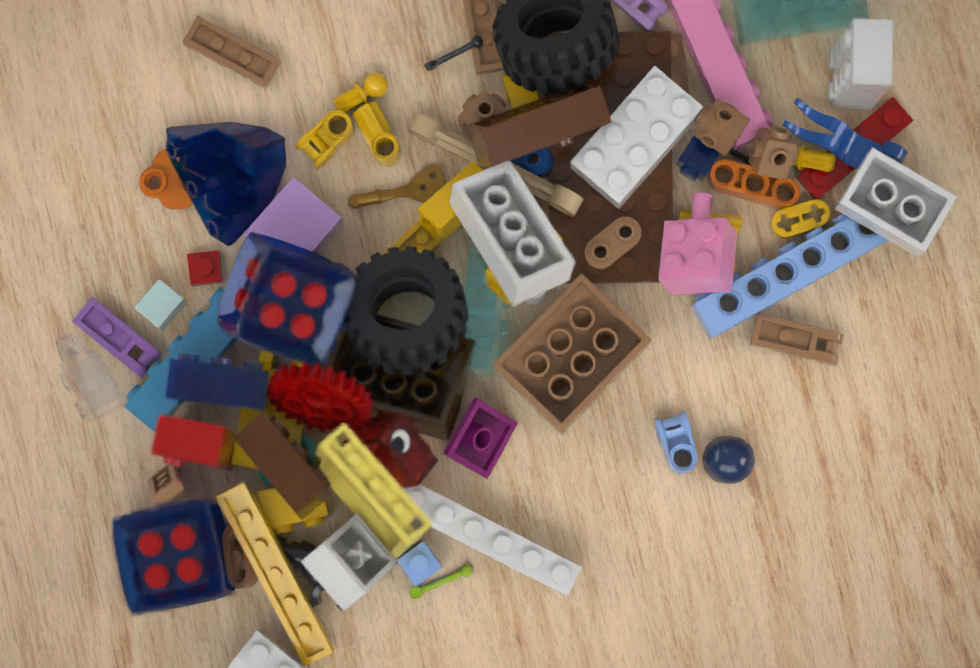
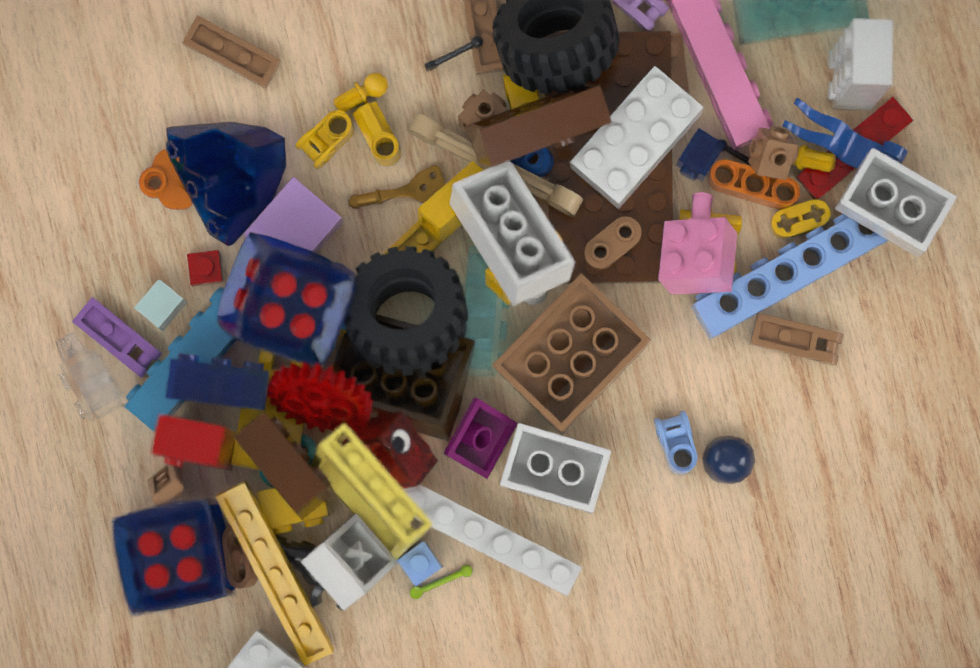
(555, 468): none -> white brick
(720, 126): medium nougat brick -> none

